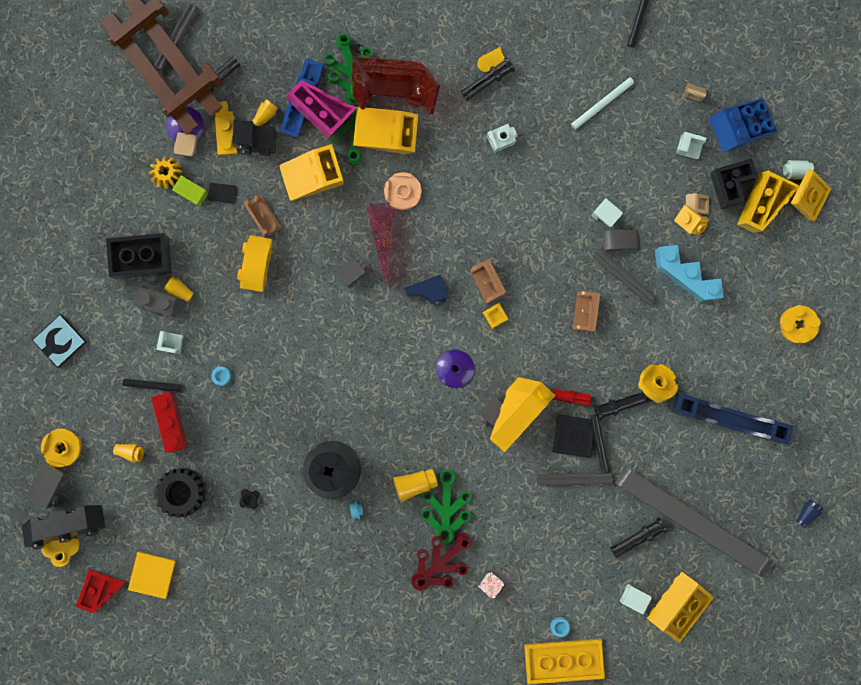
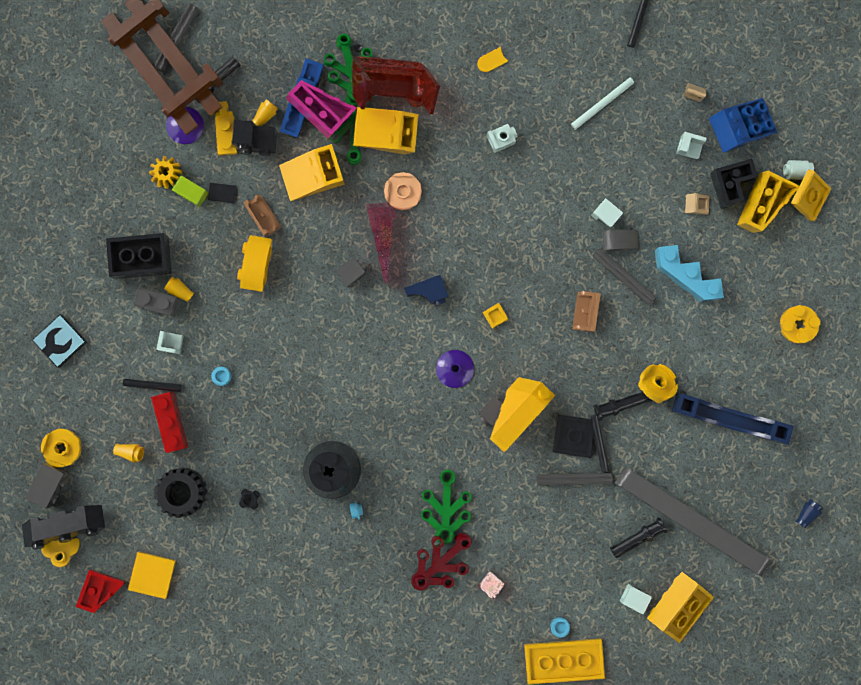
(185, 144): tan slope -> none
(414, 484): yellow plant -> none
(487, 281): medium nougat hinge -> none
(494, 74): black pin -> none
(572, 397): red axle -> none
(691, 220): yellow bracket -> none

